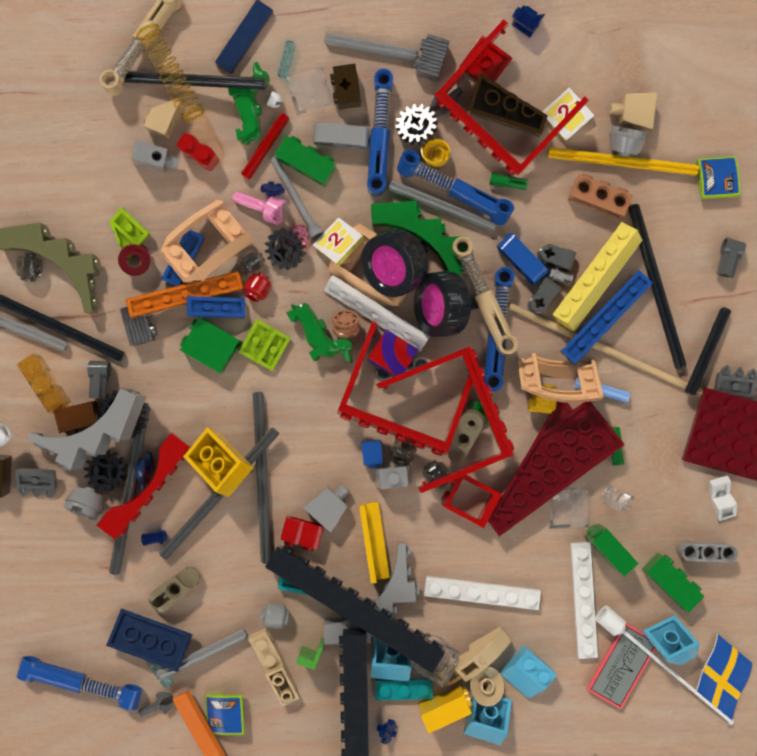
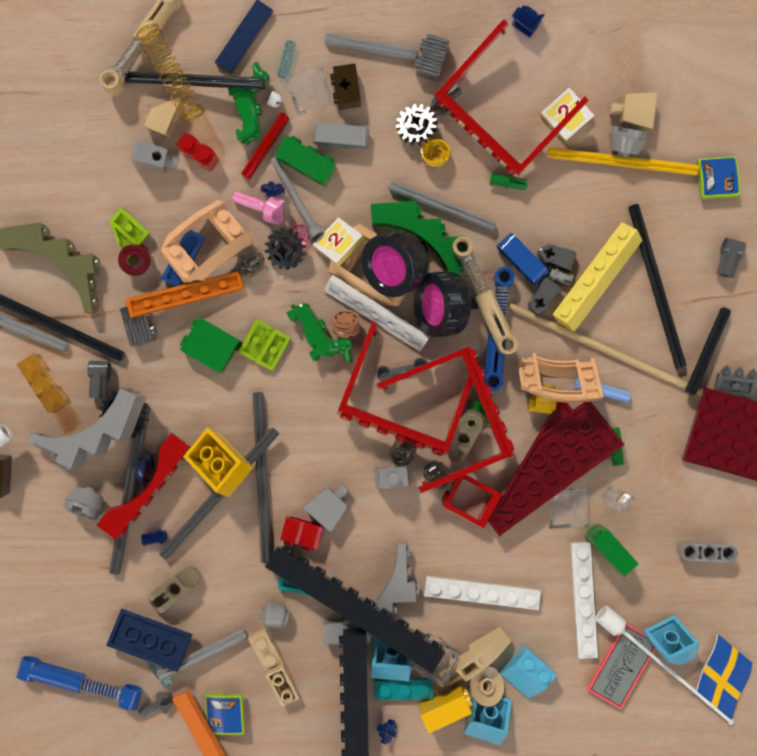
(29, 267): clear smoke head -> none
(36, 480): dark grey plate -> none
(76, 417): reddish brown brick -> none
(111, 476): black gear -> none
(215, 307): blue plate -> none
(257, 287): red head -> none
(308, 657): bright green panel -> none
(372, 453): blue brick -> none
(374, 541): yellow fence -> none
(380, 135): blue piece -> none
(392, 354): tile -> none
(490, 63): red tile -> none
(497, 209): blue piece -> none
(505, 108): dark brown wedge -> none
(591, 200): nougat brick -> none
(606, 317): blue plate -> none
(673, 582): green brick -> none
(721, 498): white slope -> none

